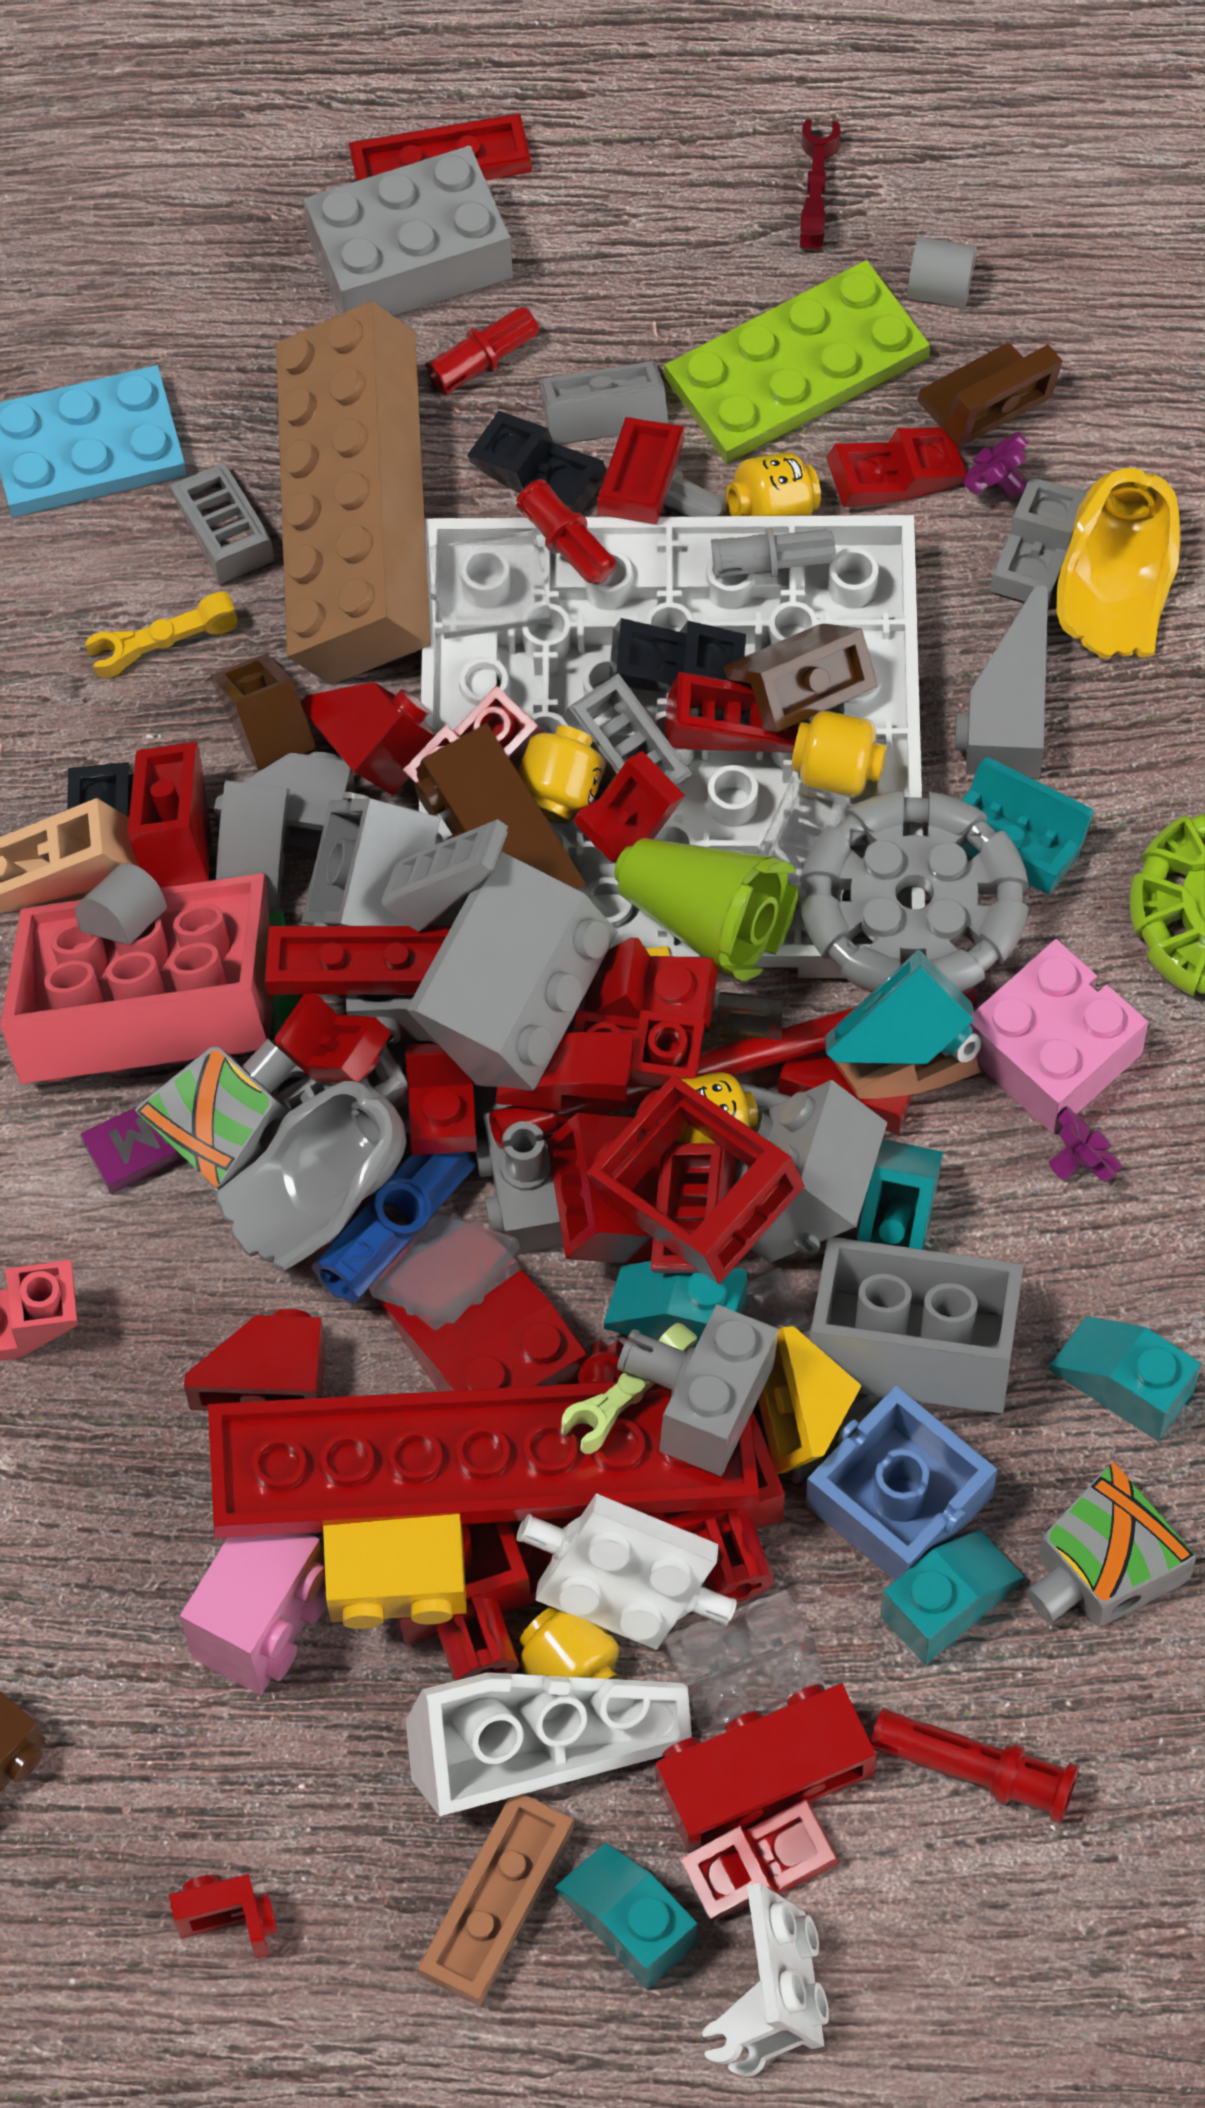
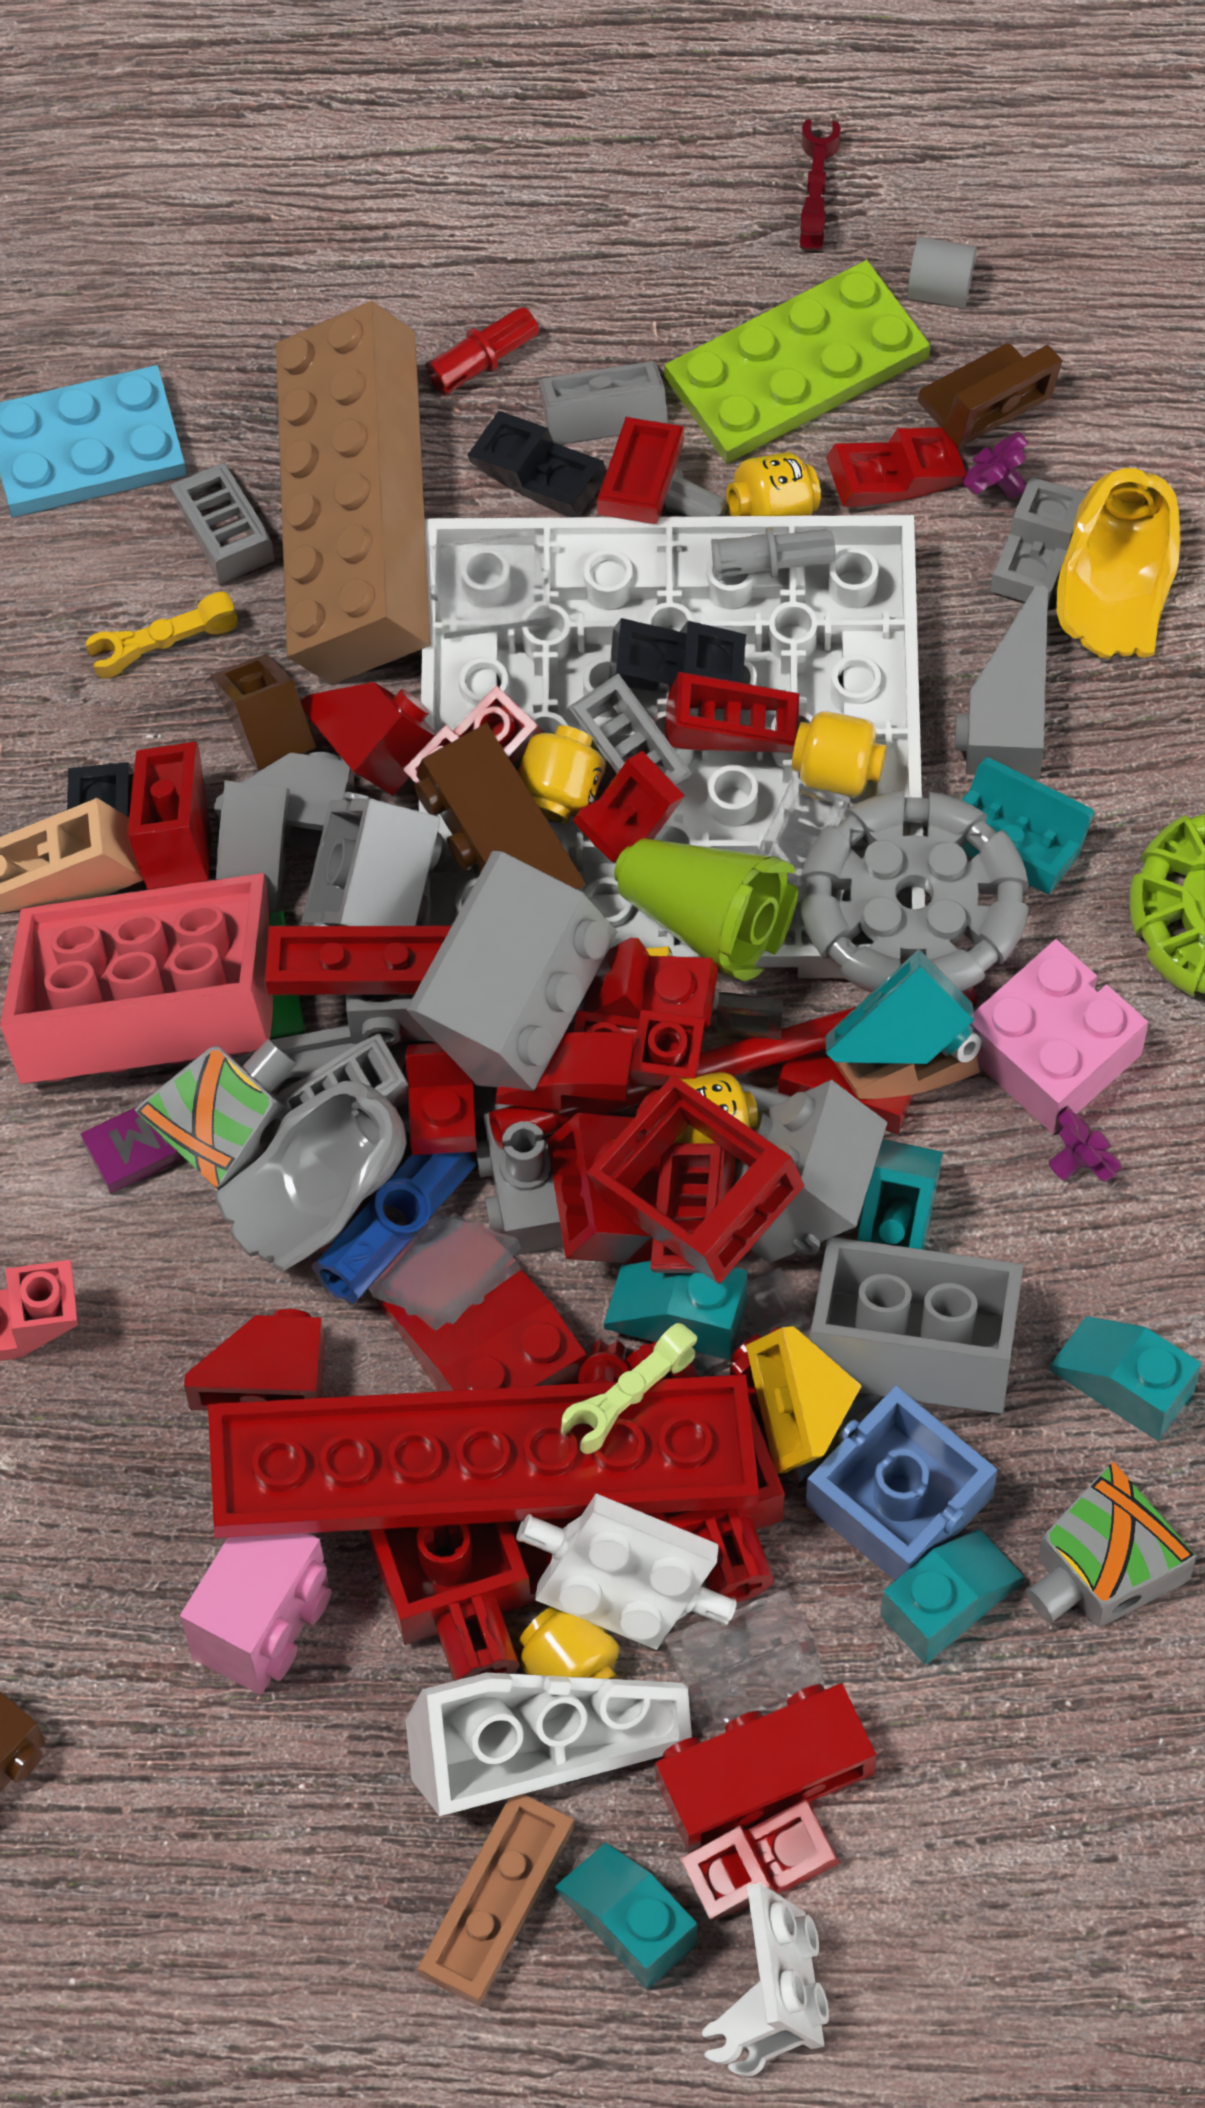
(121, 905): light grey brick -> none
(217, 1903): red bracket -> none
(331, 1044): red bracket -> none
(395, 1571): yellow brick -> none
(410, 235): light grey brick -> none
(441, 875): light grey slope -> none
(496, 143): red tile -> none
(565, 532): red axle -> none
(710, 1384): light grey brick -> none
(806, 674): panel -> none
(1004, 1771): red pin -> none

